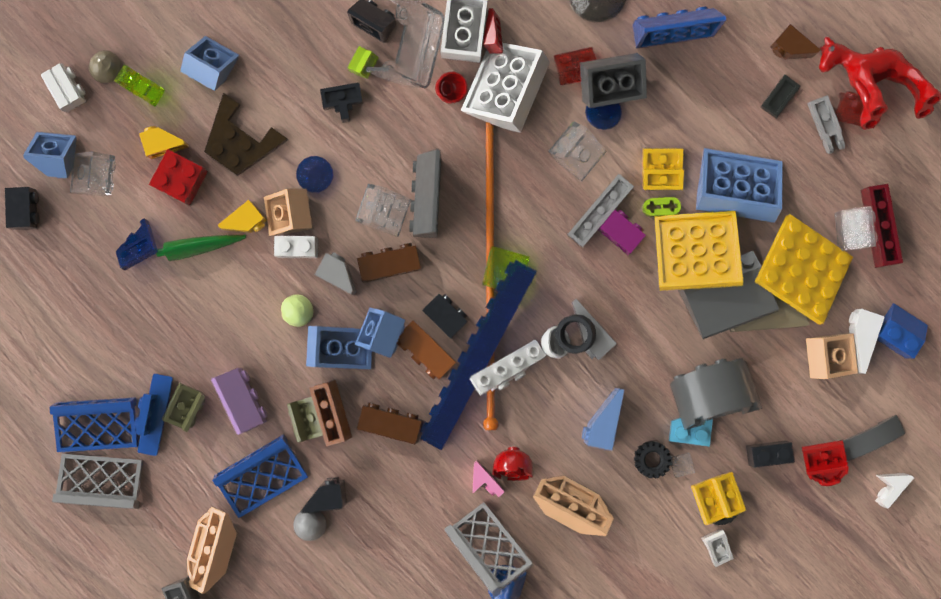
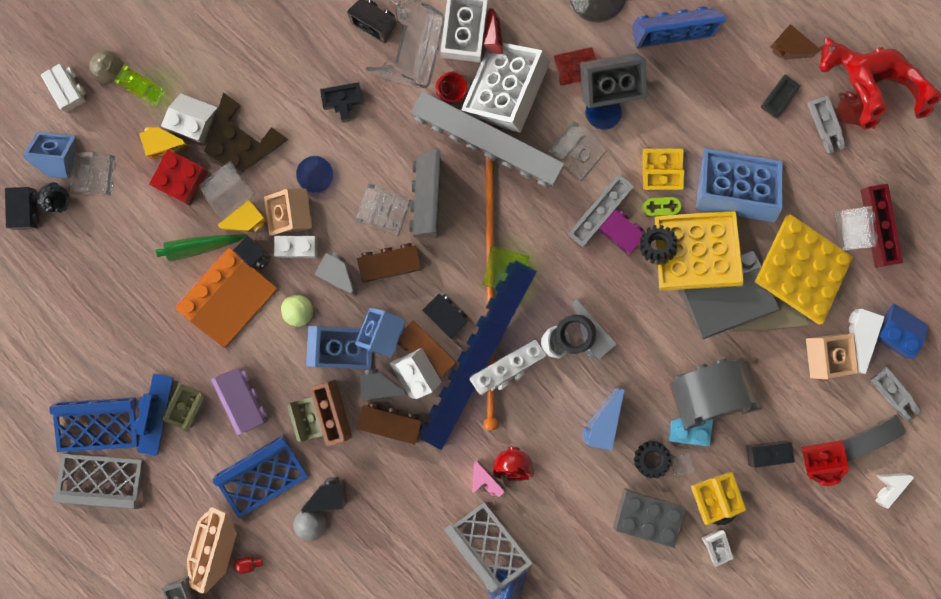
(53, 198): none -> black piece
(137, 246): clear blue wing -> none
(189, 118): none -> white slope
(208, 63): medium blue slope -> none
(226, 190): none -> clear slope
(226, 298): none -> orange slope
(247, 565): none -> red cylinder
(252, 253): none -> black brick
(361, 60): lime piece -> none
(378, 385): none -> dark grey slope
(416, 374): none -> white slope
(488, 140): none -> light grey brick
(573, 506): light nougat wedge -> none
(649, 518): none -> dark grey brick
(658, 234): none -> black tyre
(894, 393): none -> light grey hinge

